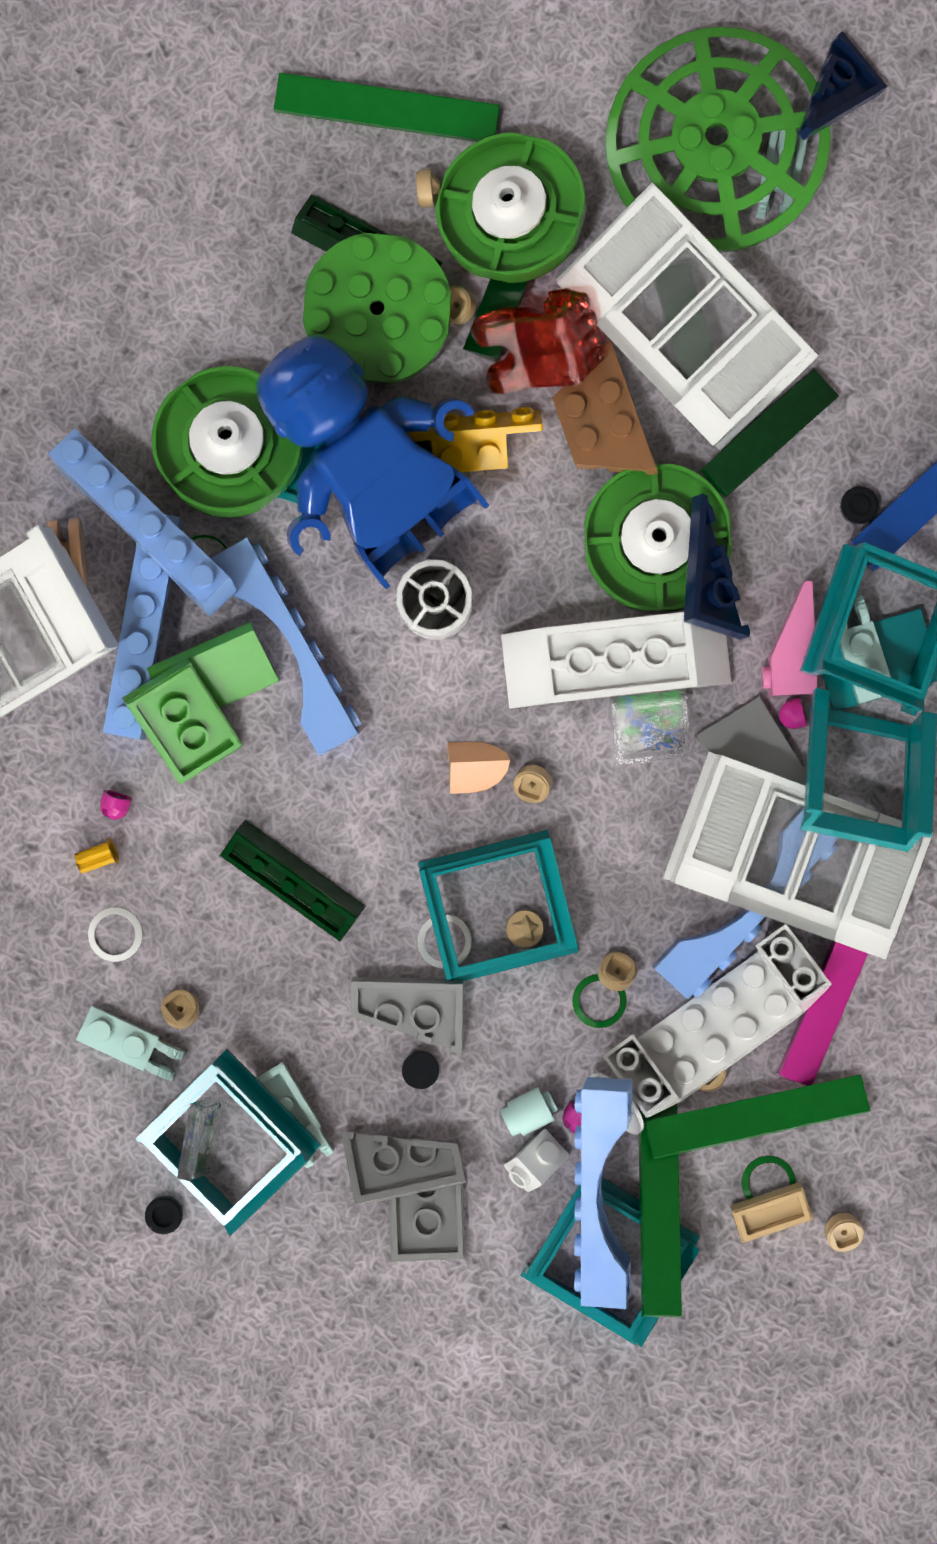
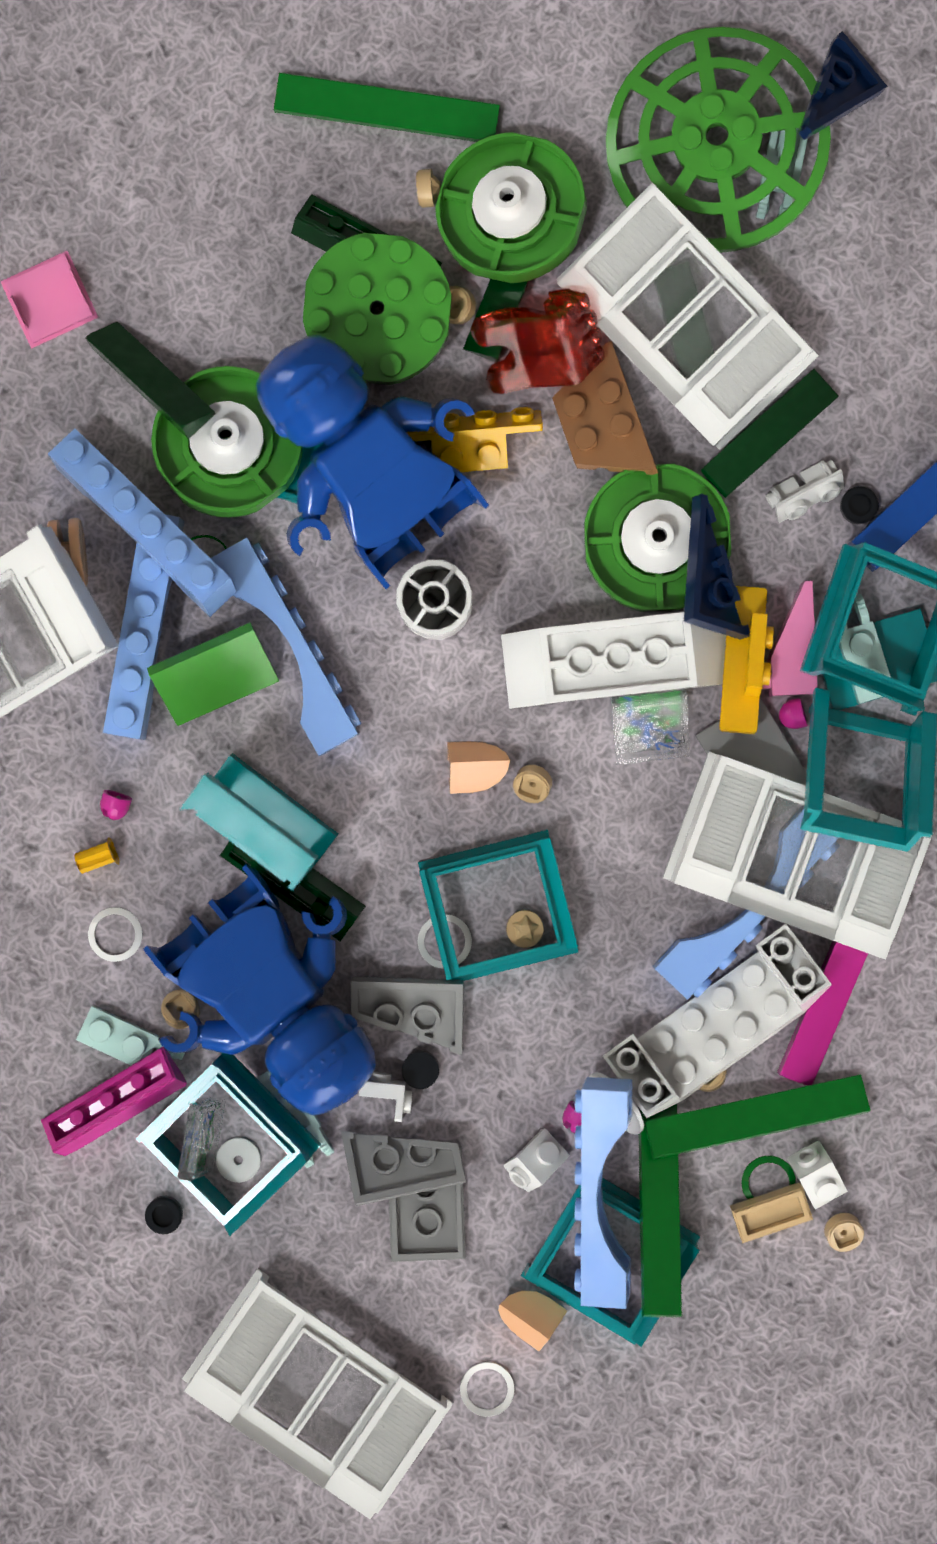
(49, 299): none -> bright pink piece
(113, 1102): none -> dark pink slope
(150, 378): none -> dark green slope
(183, 721): bright green tile -> none
(238, 1172): none -> white wheel
(261, 820): none -> teal piece
(266, 992): none -> blue piece
(313, 1397): none -> white piece
(382, 1086): none -> white bracket
(487, 1412): none -> white piece
(529, 1112): light aqua brick -> none
(531, 1316): none -> light nougat brick
(596, 1024): green piece -> none
(617, 971): tan tile -> none
(745, 664): none -> yellow bracket
(817, 1174): none -> white bracket
(821, 482): none -> white hinge

